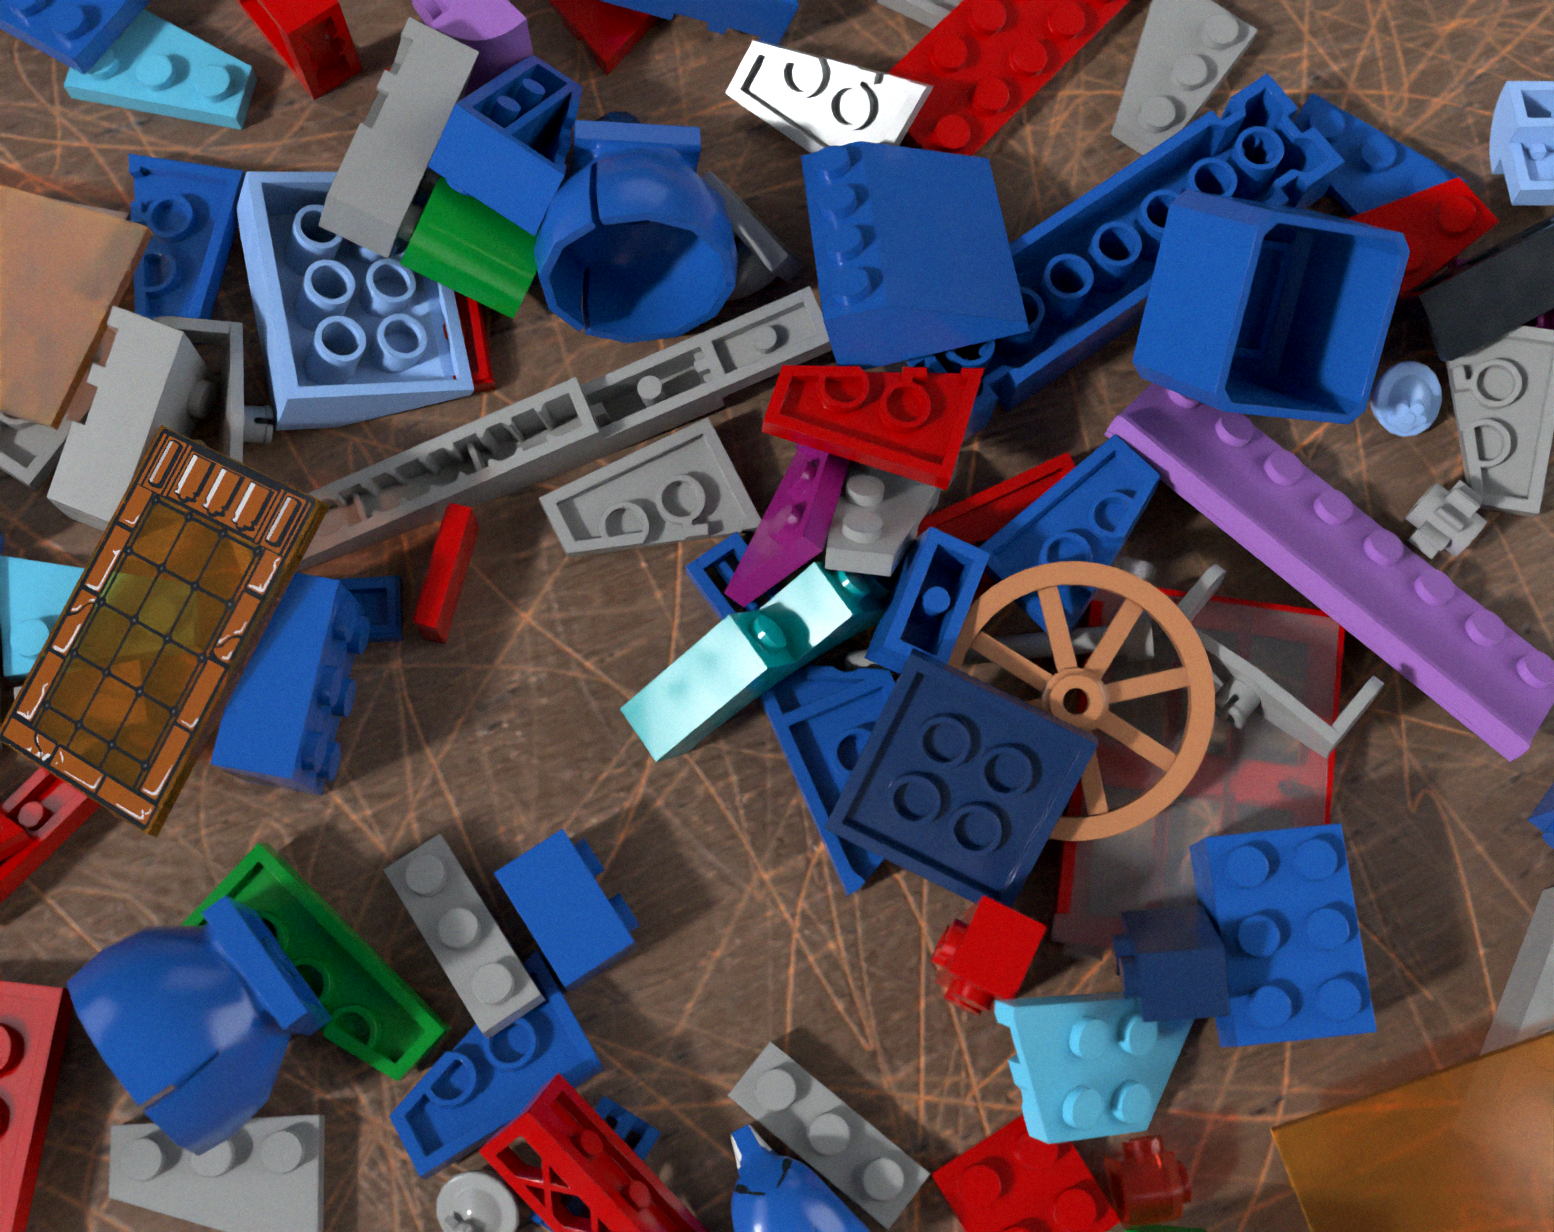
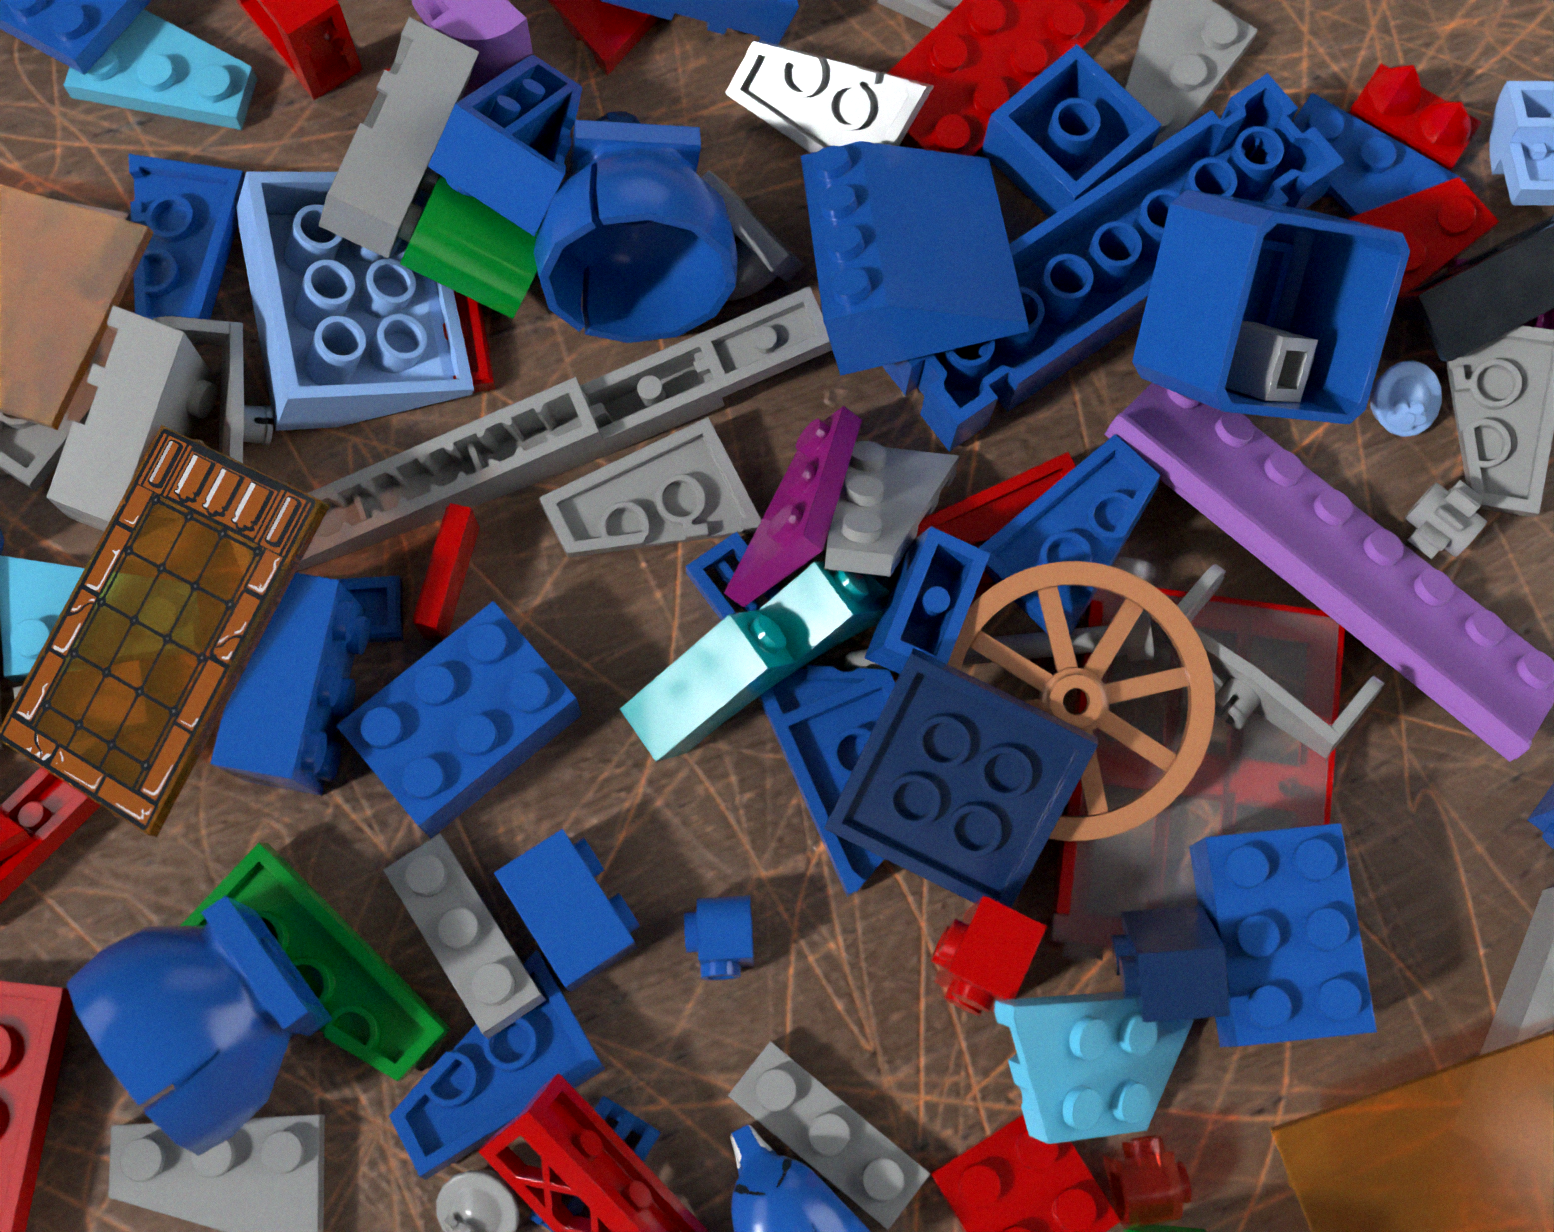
(461, 719): none -> blue brick
(721, 936): none -> blue plate
(881, 419): red wing -> none
(1068, 132): none -> blue brick
(1271, 363): none -> light grey brick
(1414, 116): none -> red tile

